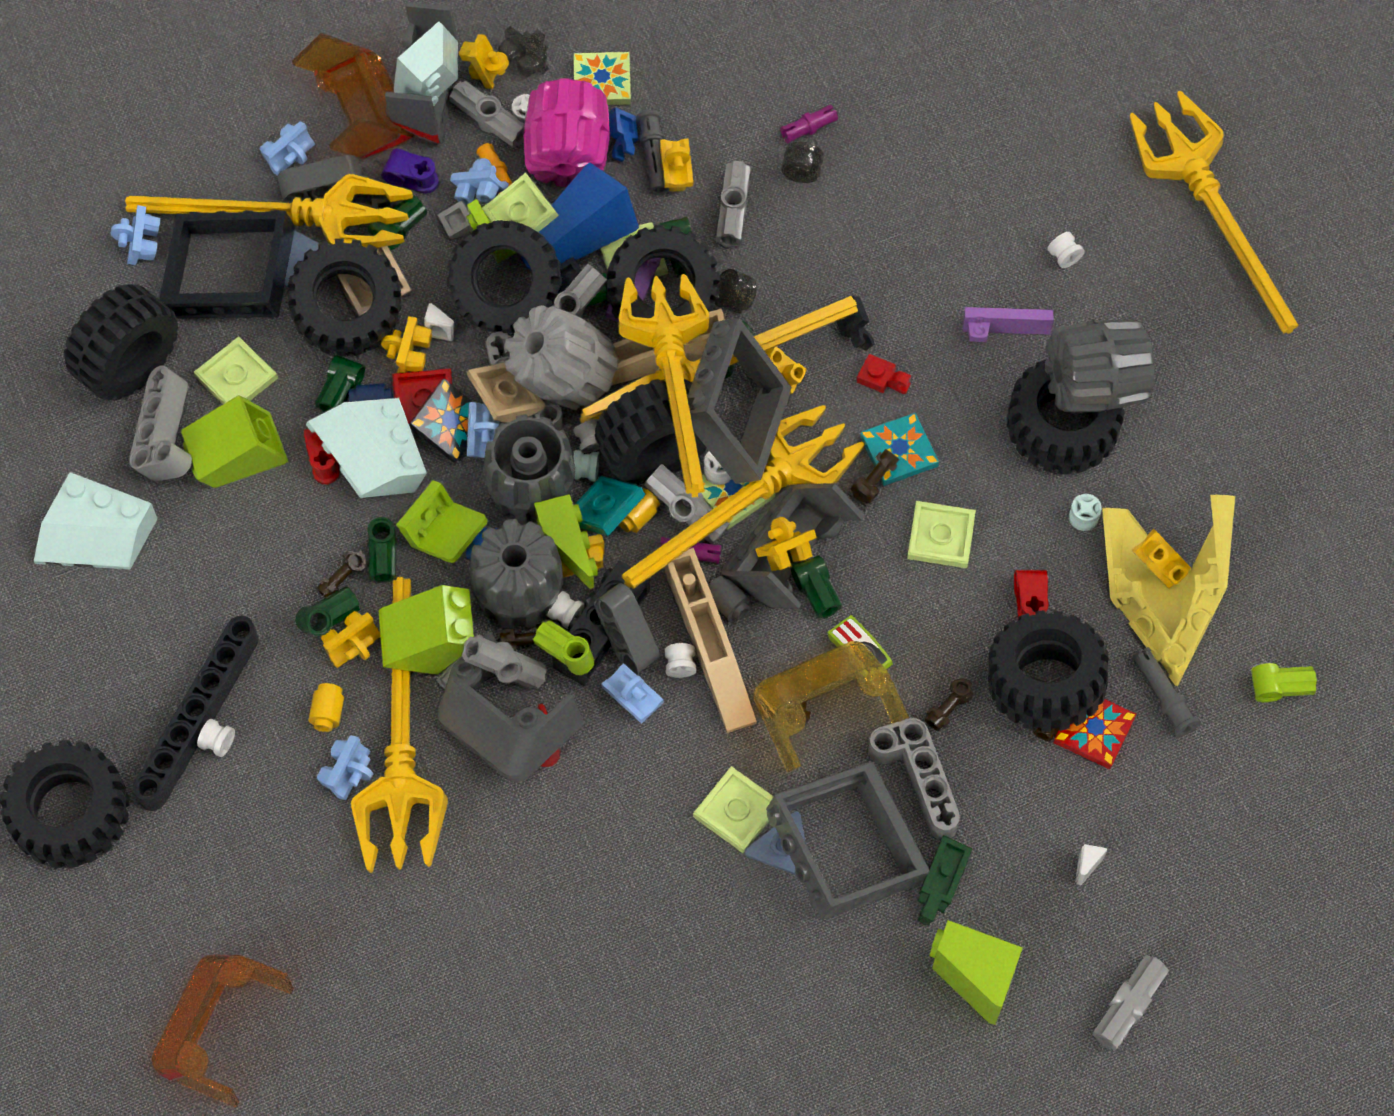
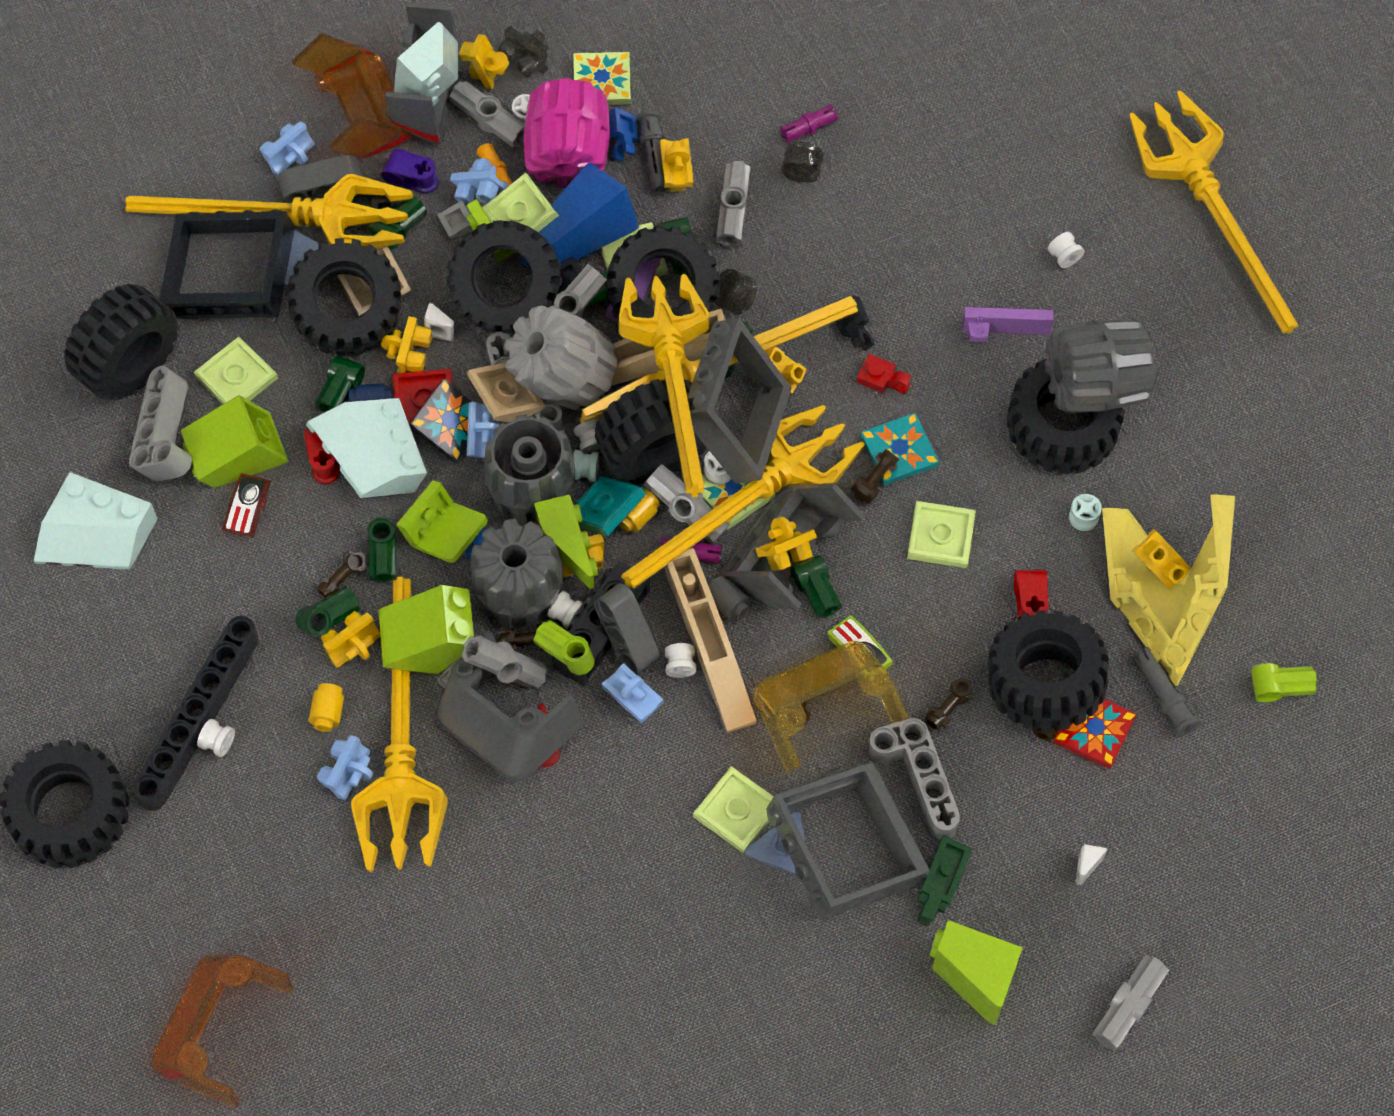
(141, 224): light blue hips -> none
(246, 504): none -> slope

